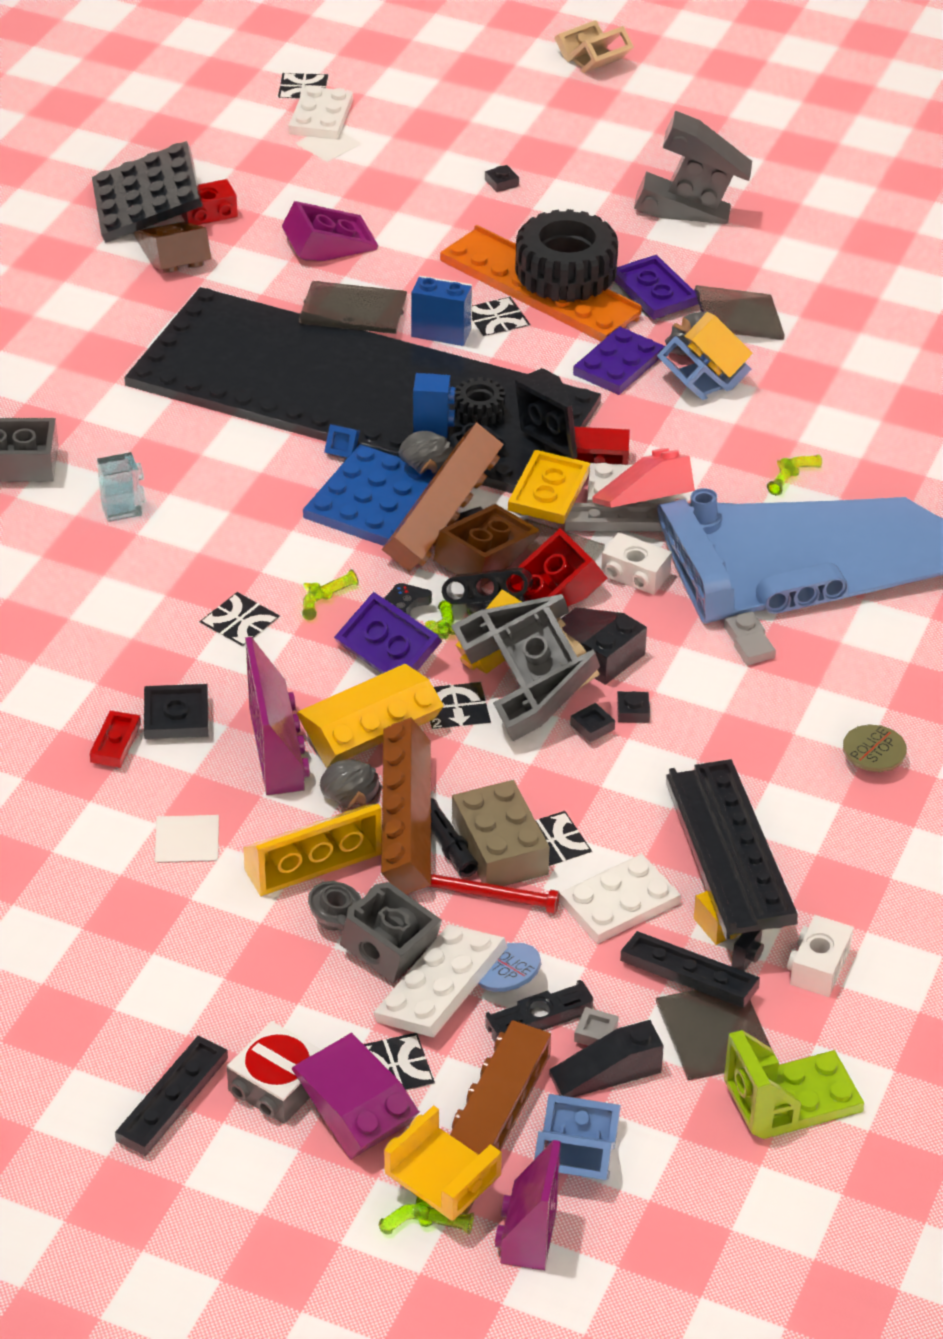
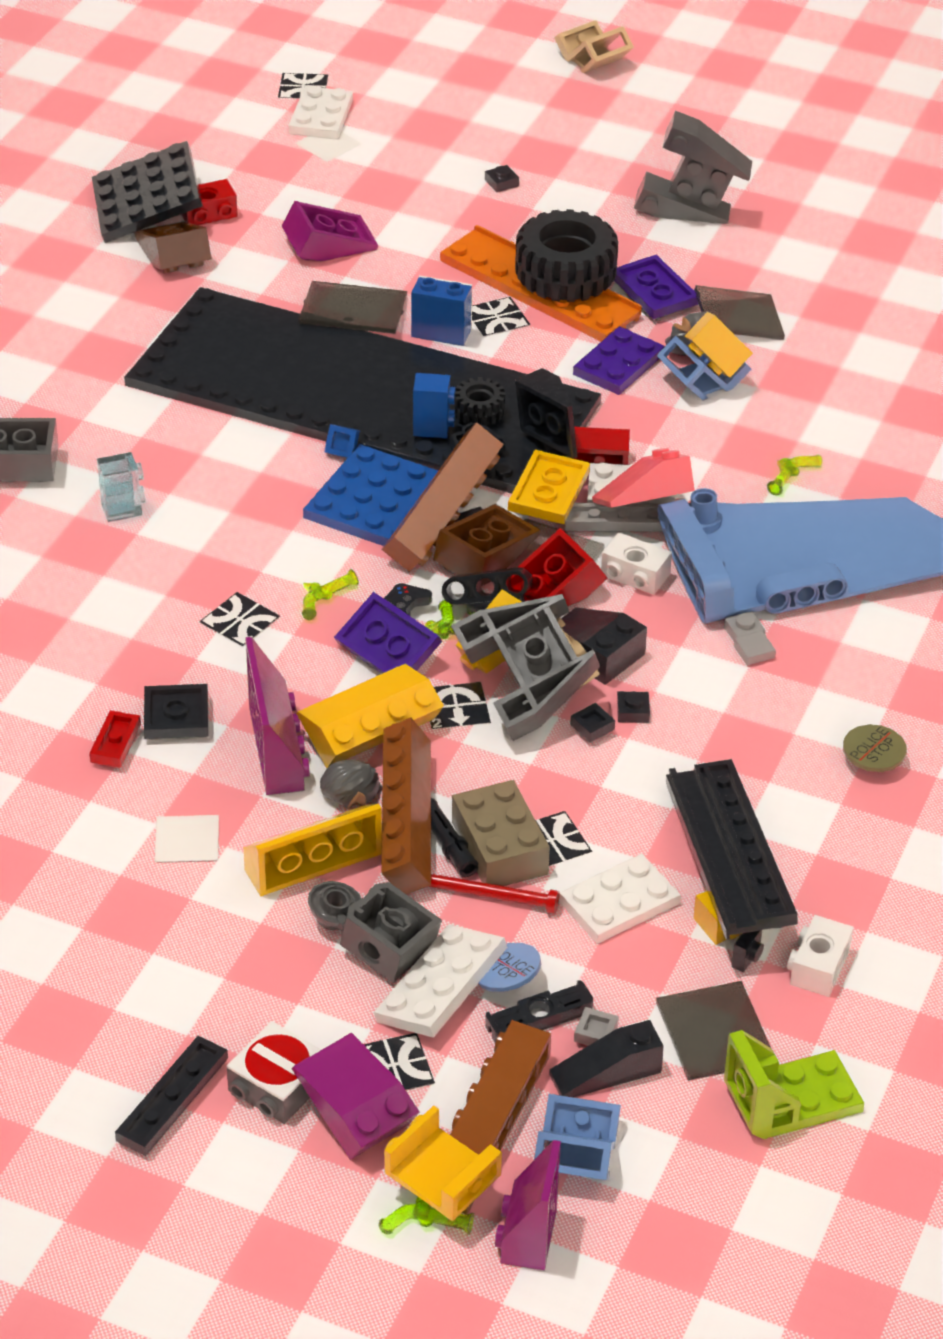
(425, 451): dark grey hair -> none
(690, 969): black plate -> none

